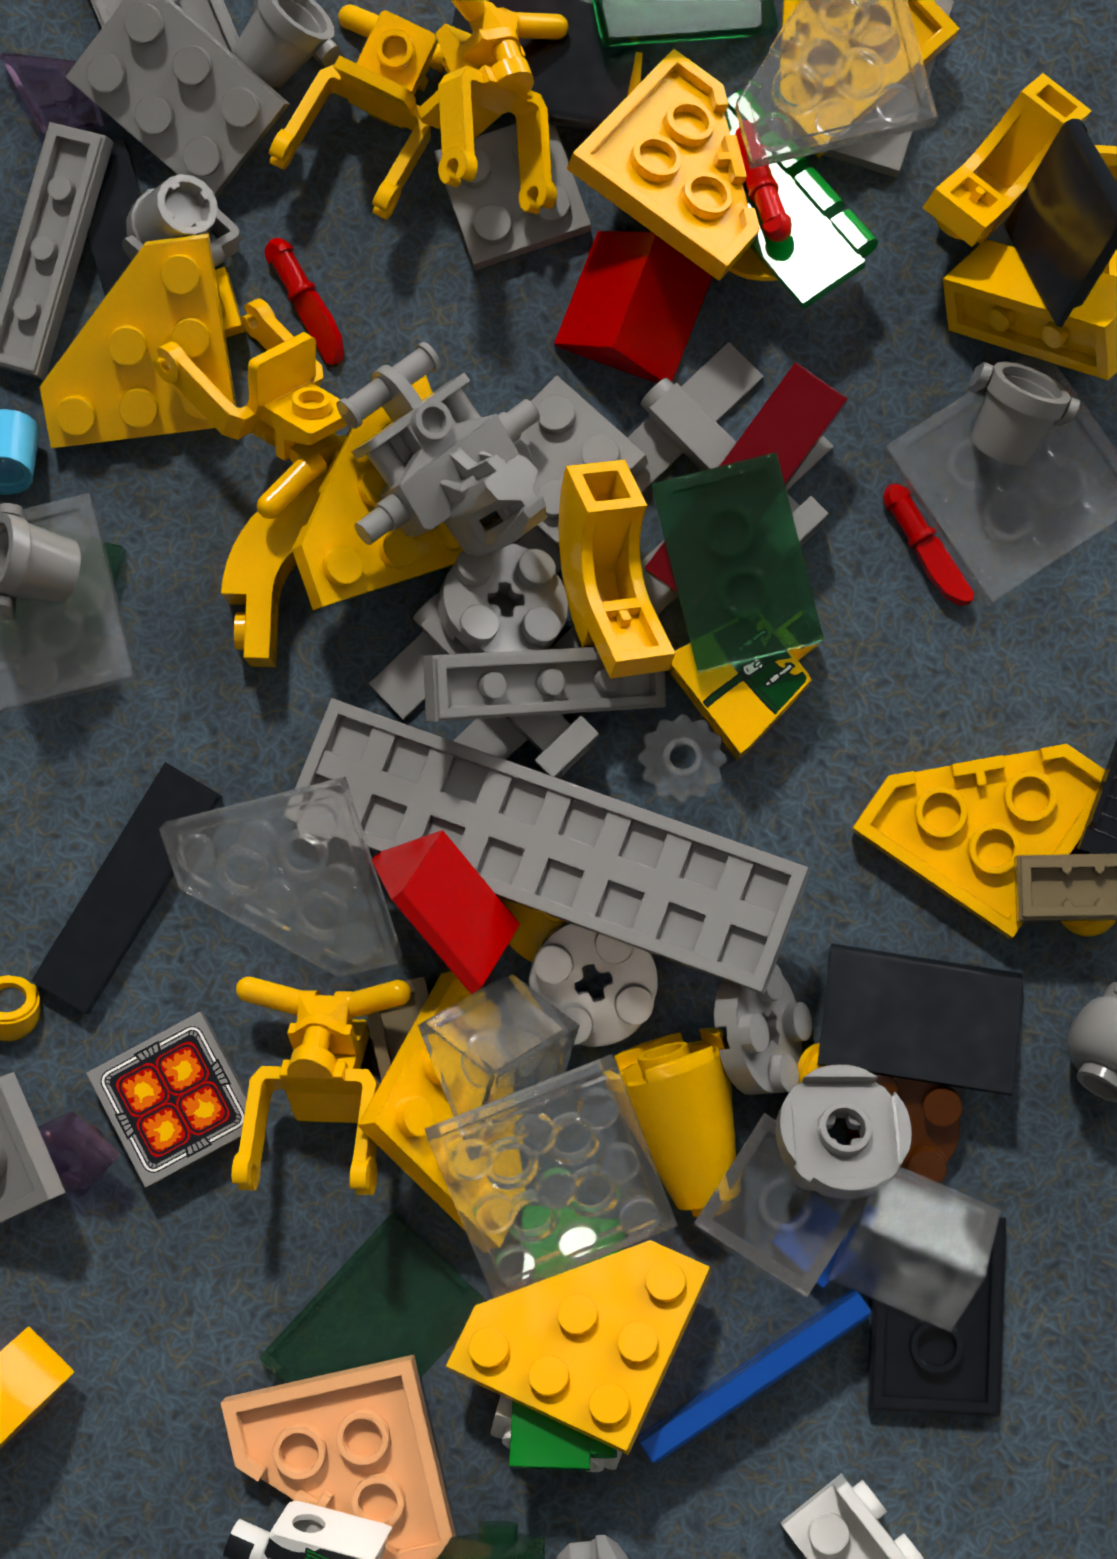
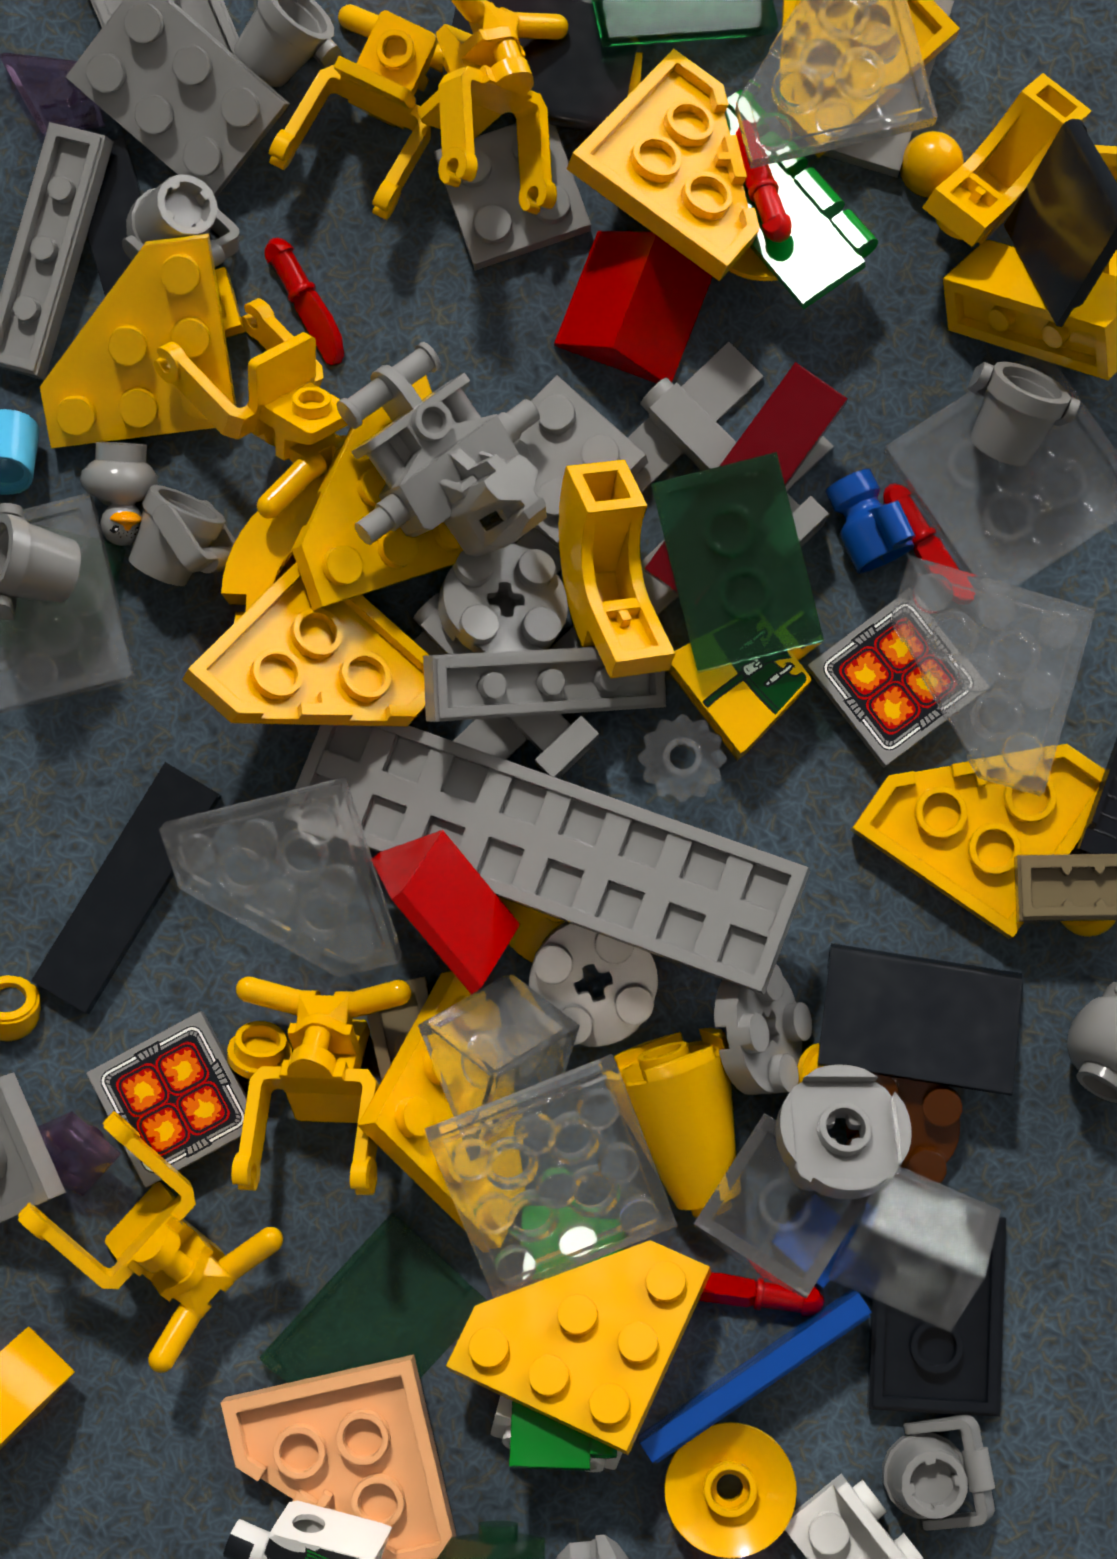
(119, 480): none -> light grey animal
(161, 1247): none -> yellow piece
(177, 537): none -> light grey piece
(257, 1046): none -> yellow plate
(312, 665): none -> yellow plate
(736, 1524): none -> yellow dish
(747, 1292): none -> red piece
(869, 526): none -> blue piece
(878, 688): none -> tile
(930, 161): none -> yellow piece
(931, 1476): none -> light grey piece
(994, 664): none -> clear plate

